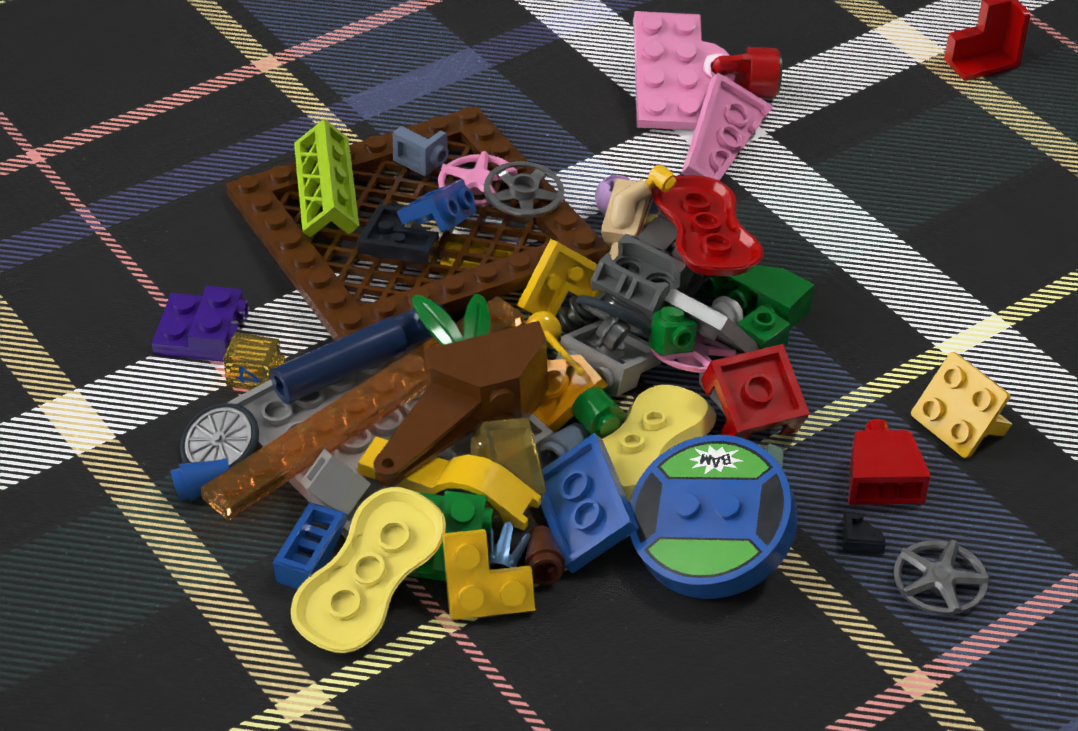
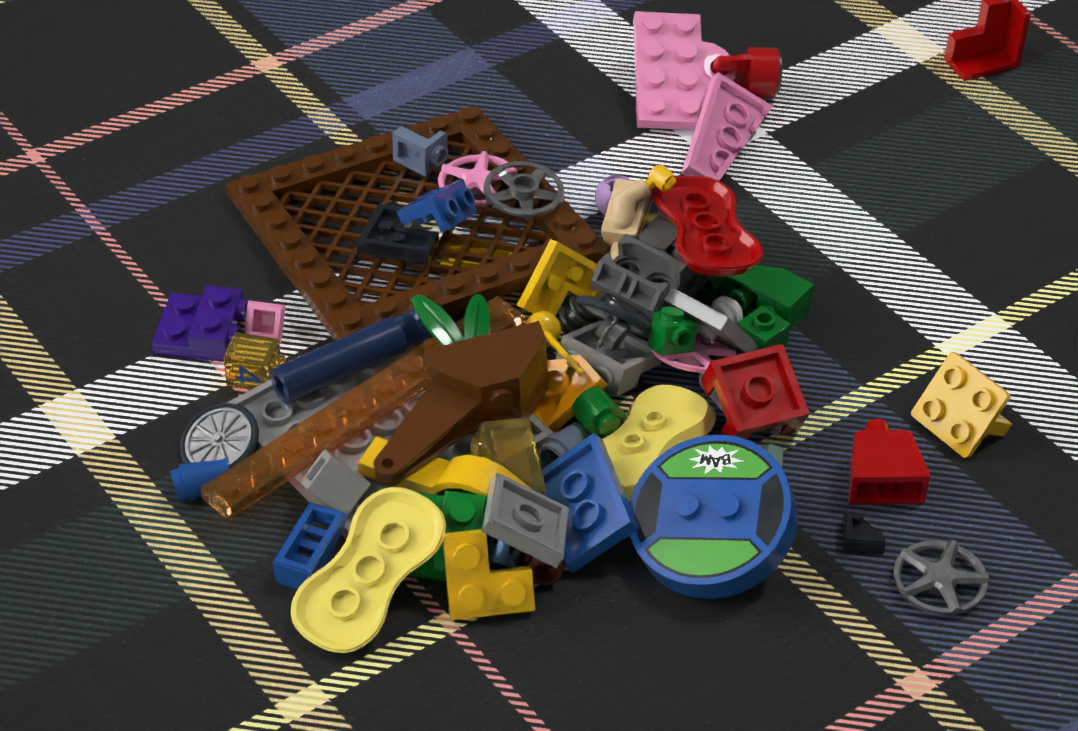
(265, 319): none -> bright pink slope
(333, 174): lime fence -> none
(526, 520): none -> light grey plate

